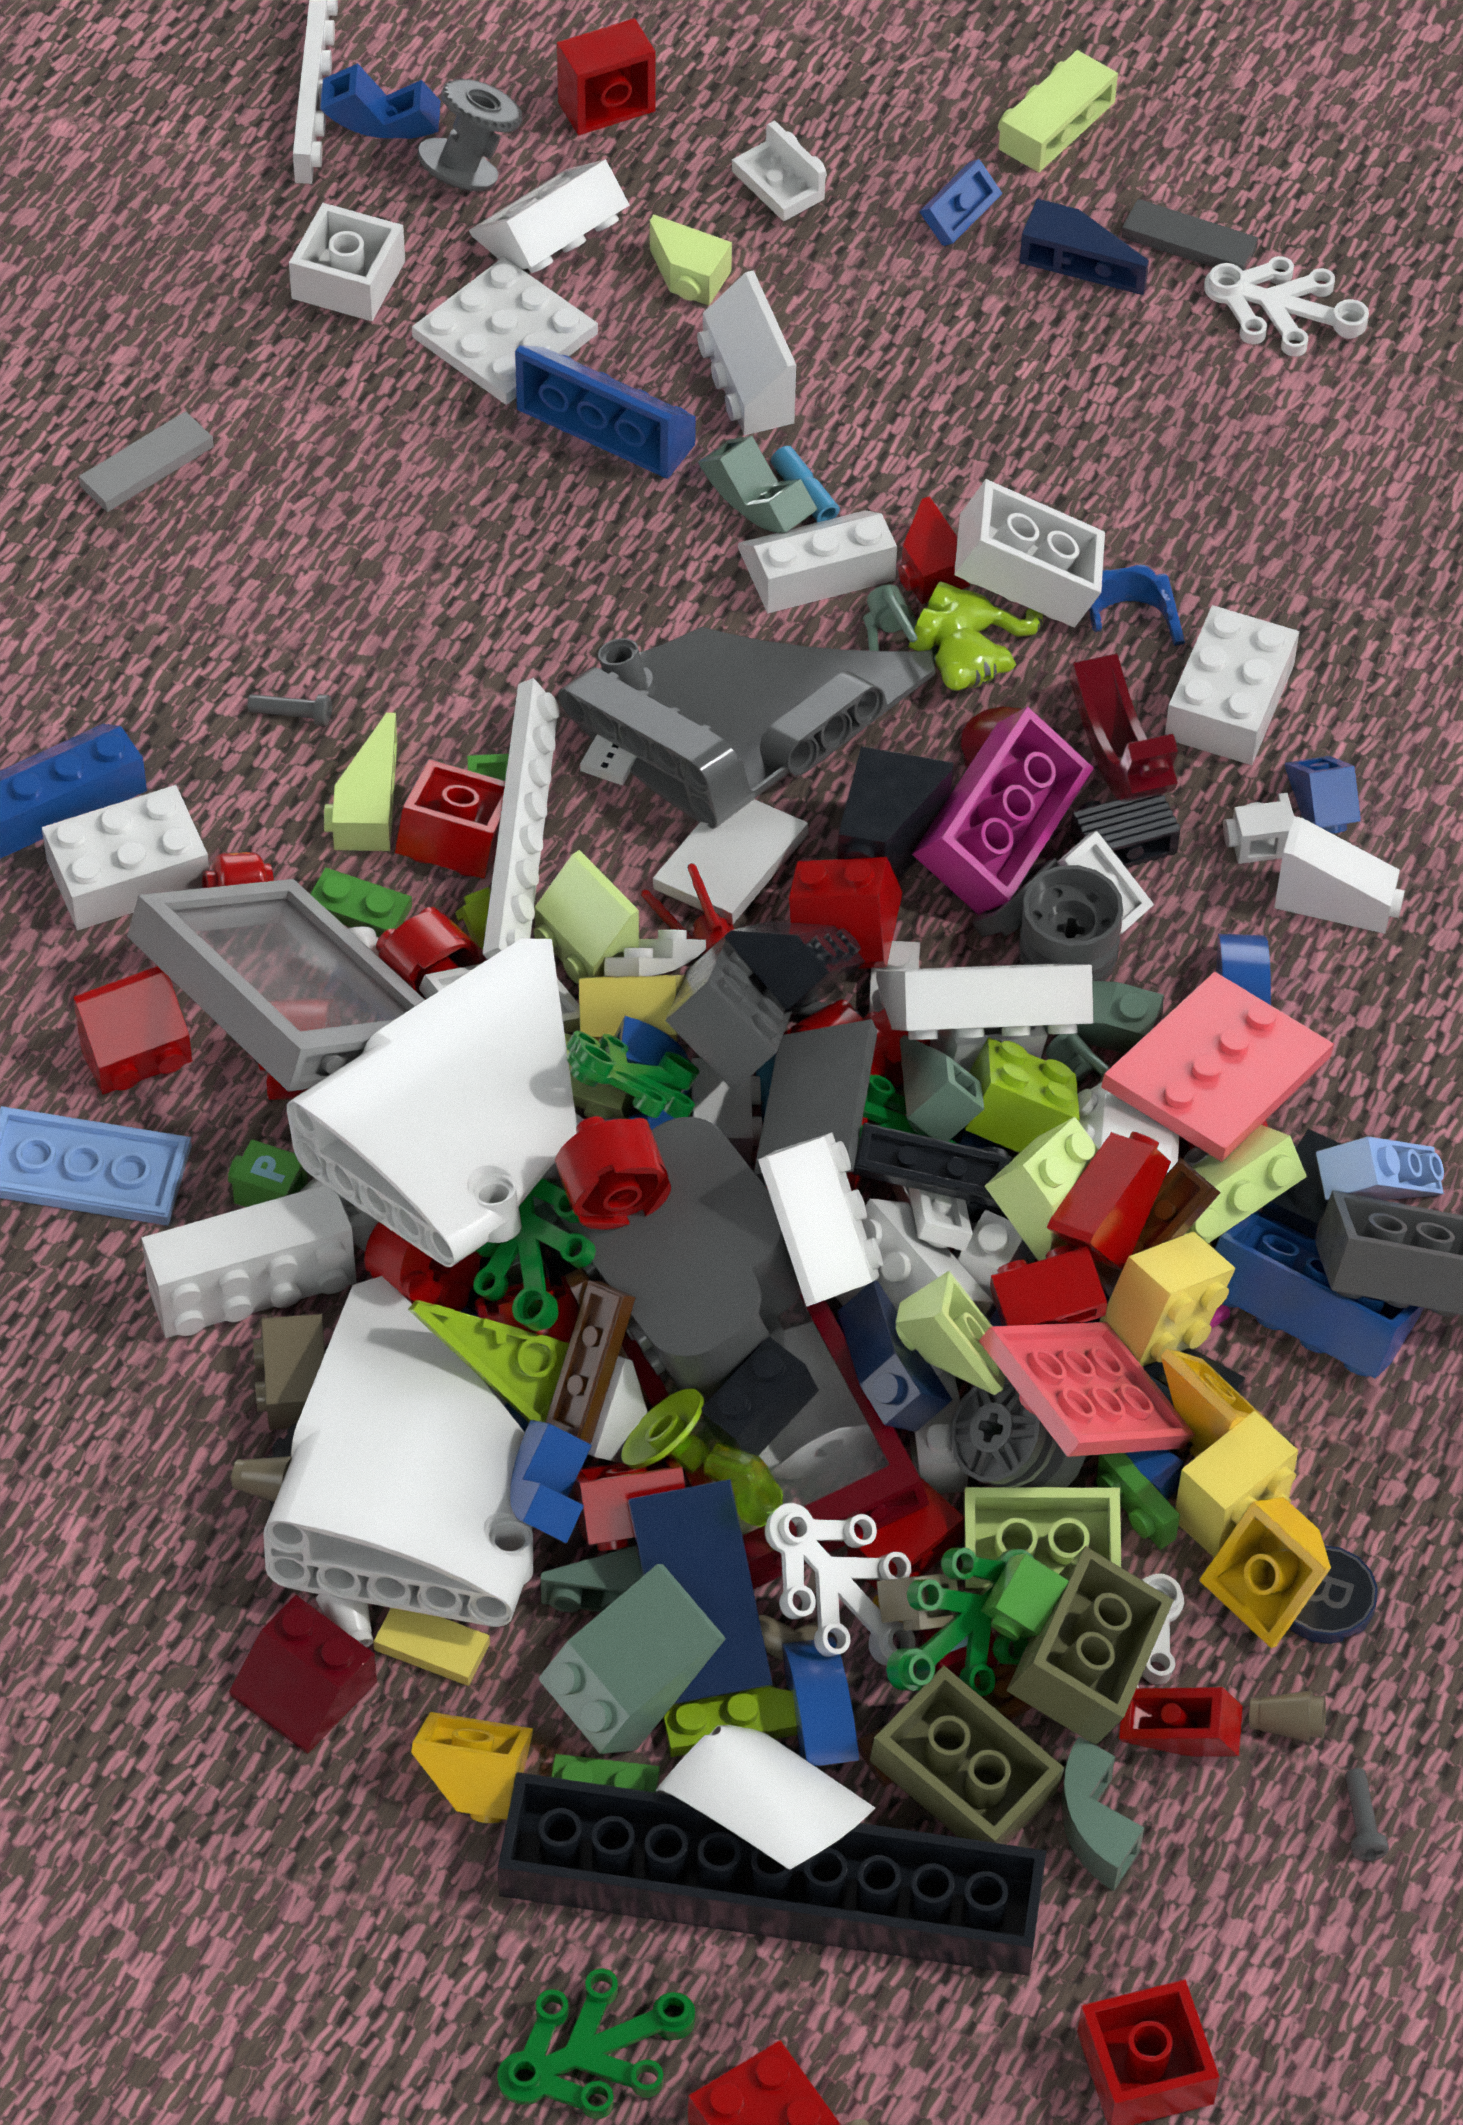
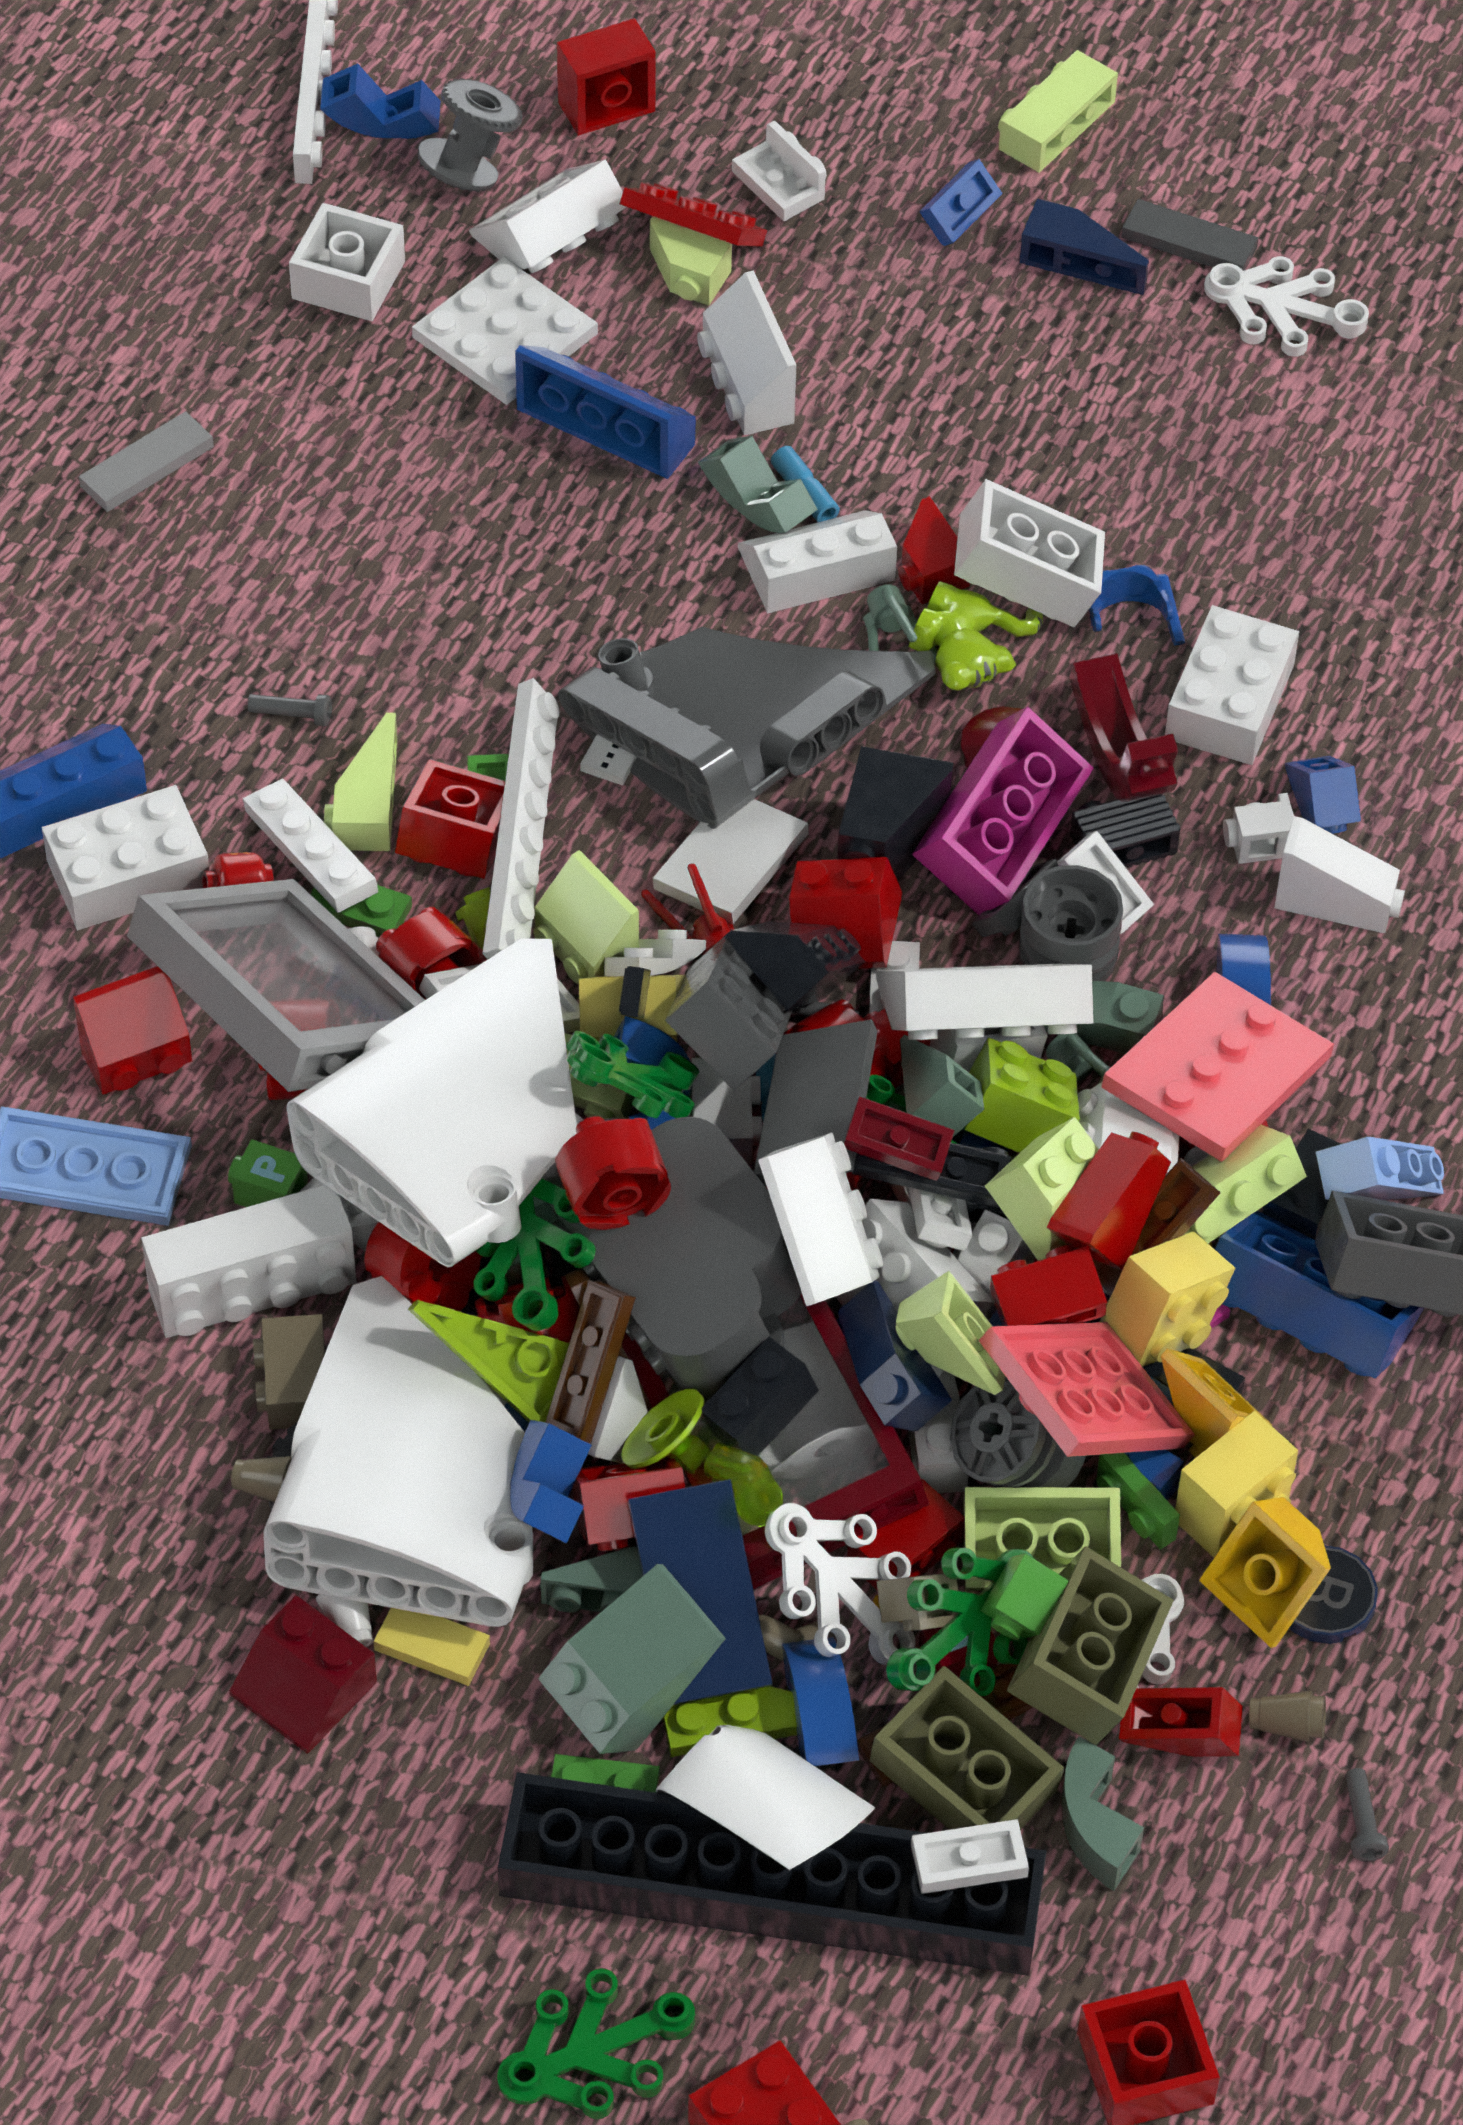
(310, 845): none -> white plate
(473, 1762): yellow slope -> none
(634, 991): none -> black tile
(694, 214): none -> red plate
(898, 1138): none -> dark red plate
(969, 1856): none -> white plate

